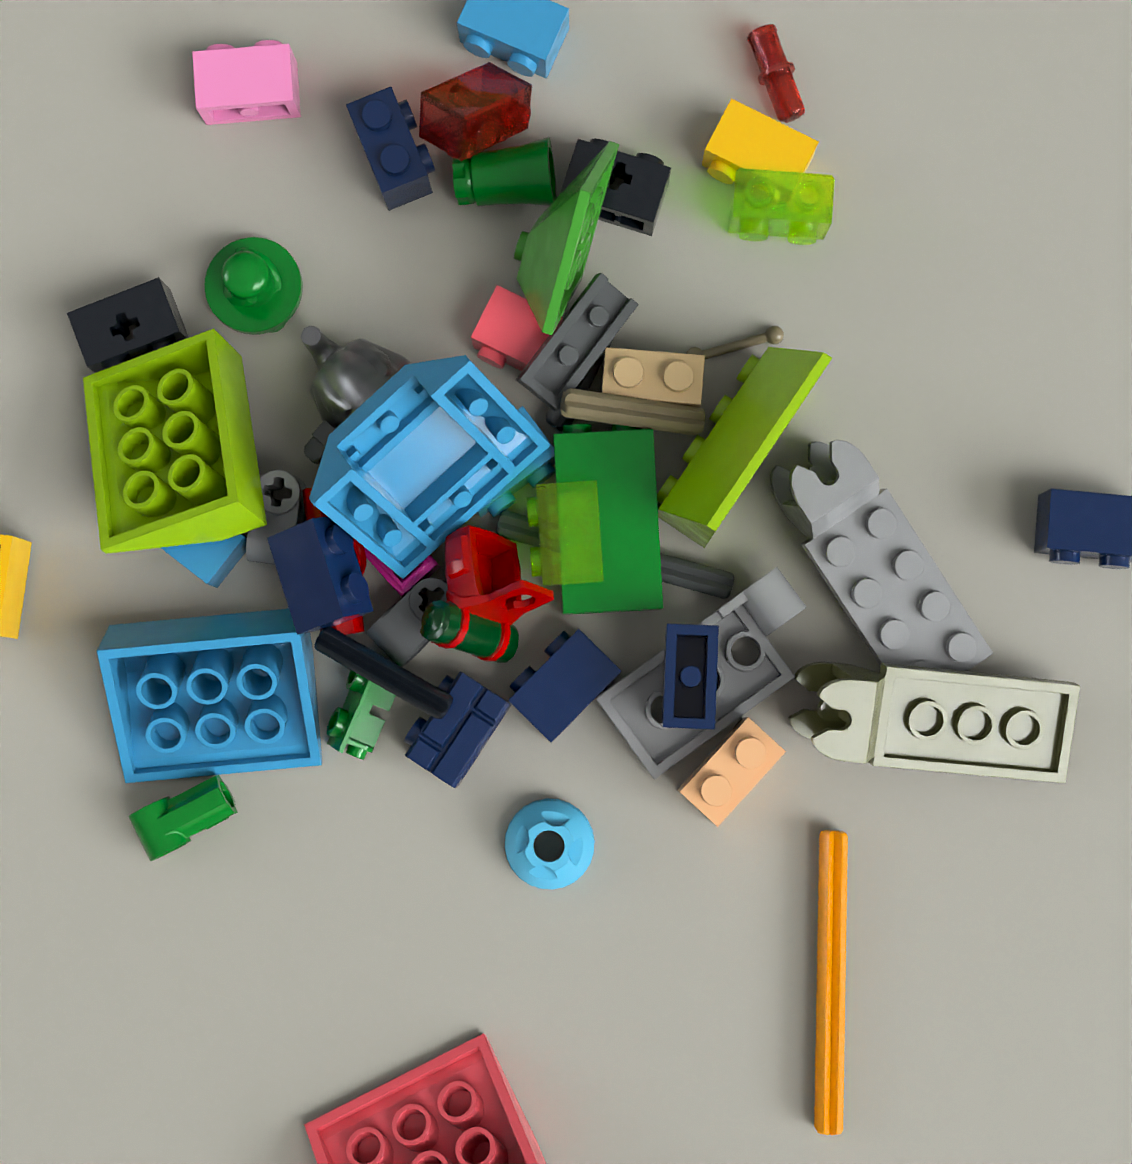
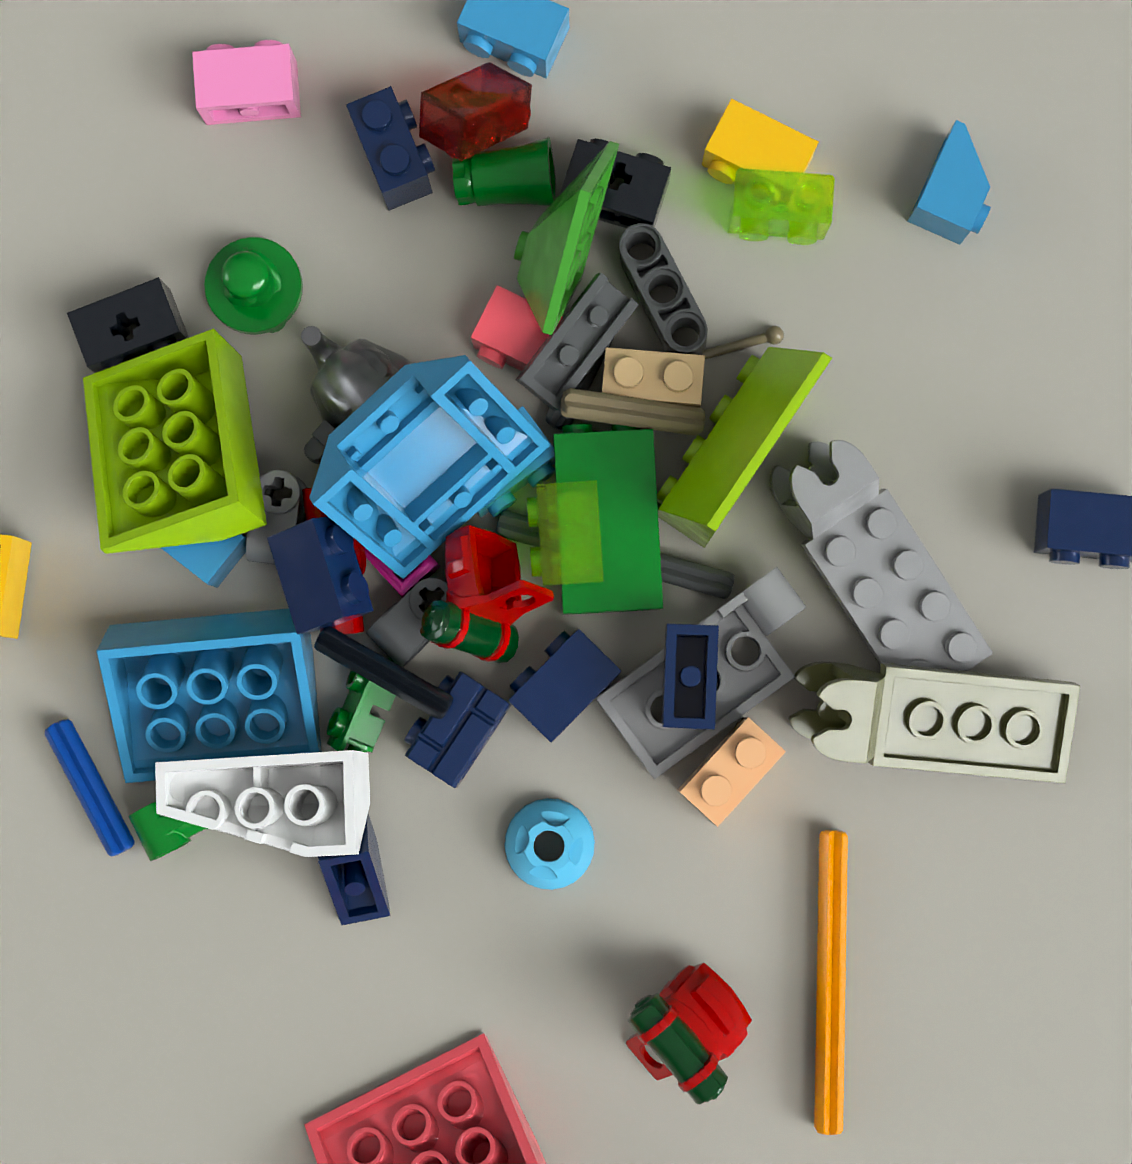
(89, 787): none -> blue axle
(287, 801): none -> white wedge
(357, 881): none -> dark blue slope
(657, 271): none -> dark grey beam
(690, 1030): none -> red piece
(776, 73): clear red axle -> none
(953, 190): none -> dark azure slope

